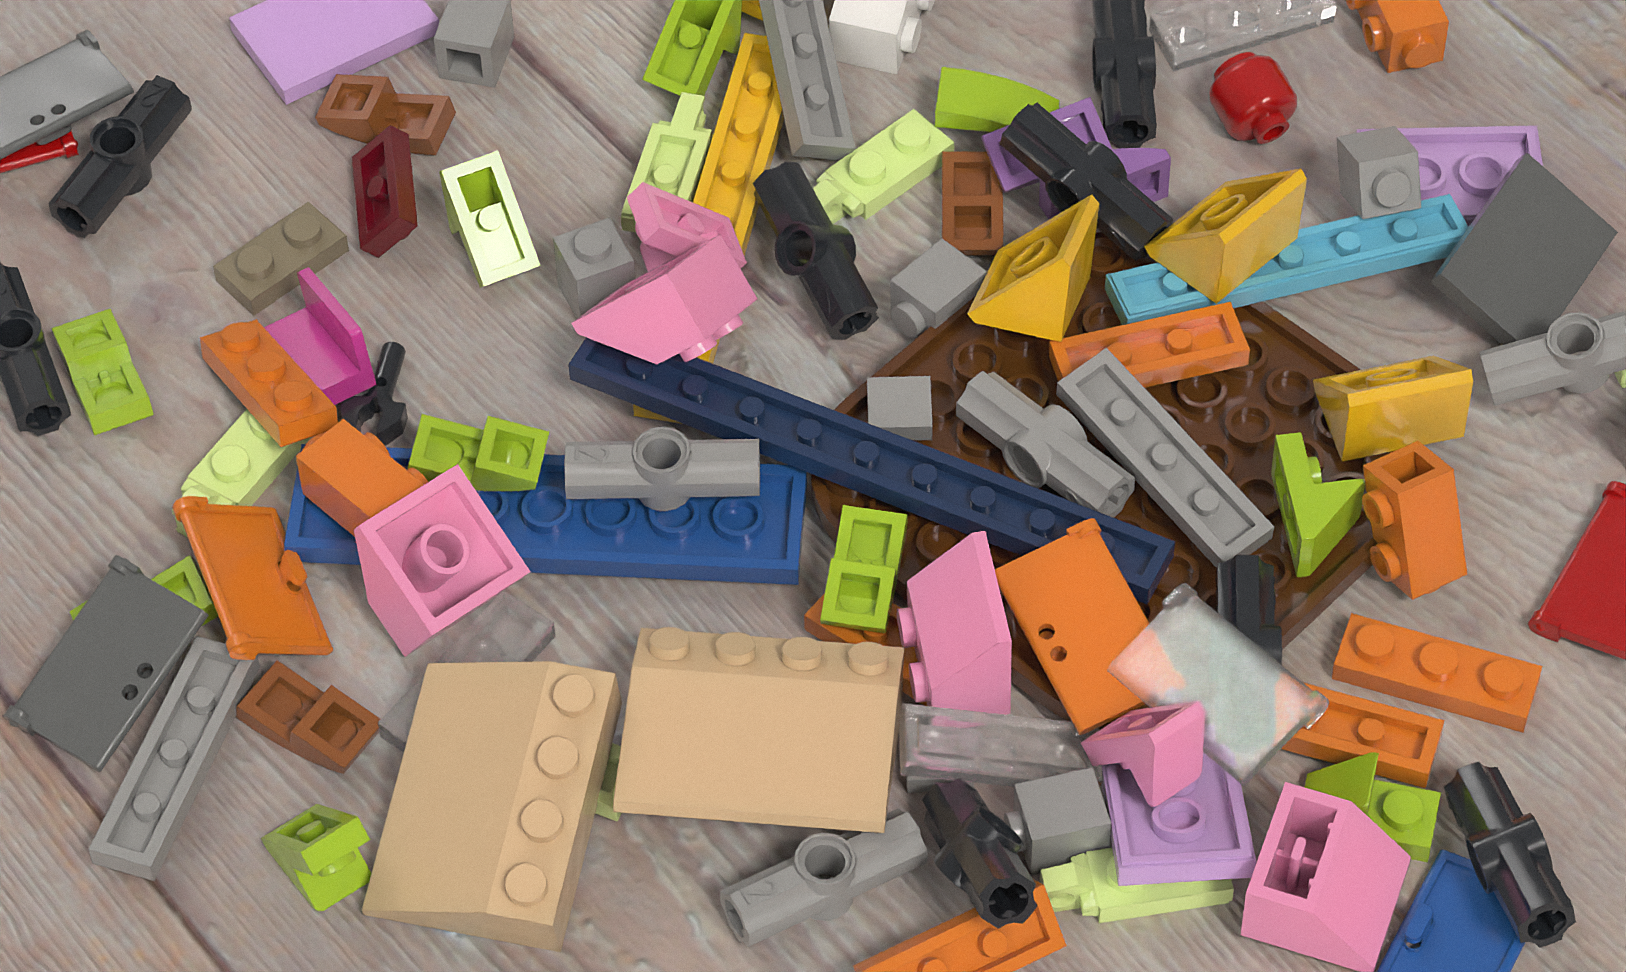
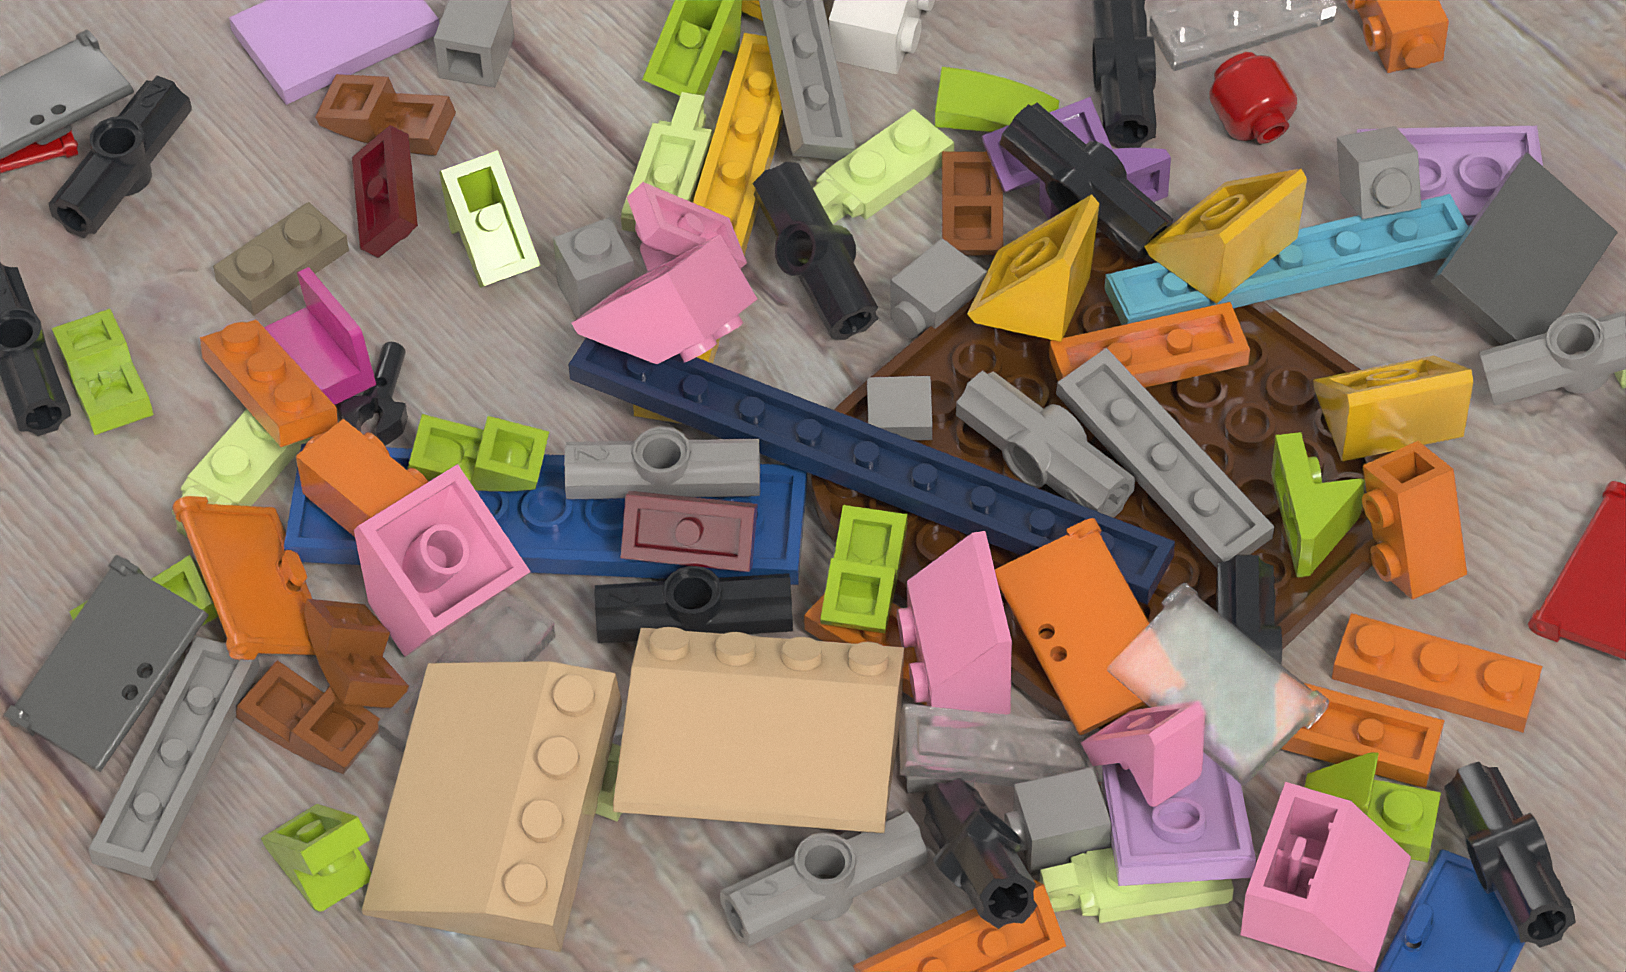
(351, 651): none -> dark orange slope
(689, 531): none -> plate
(726, 605): none -> black piece

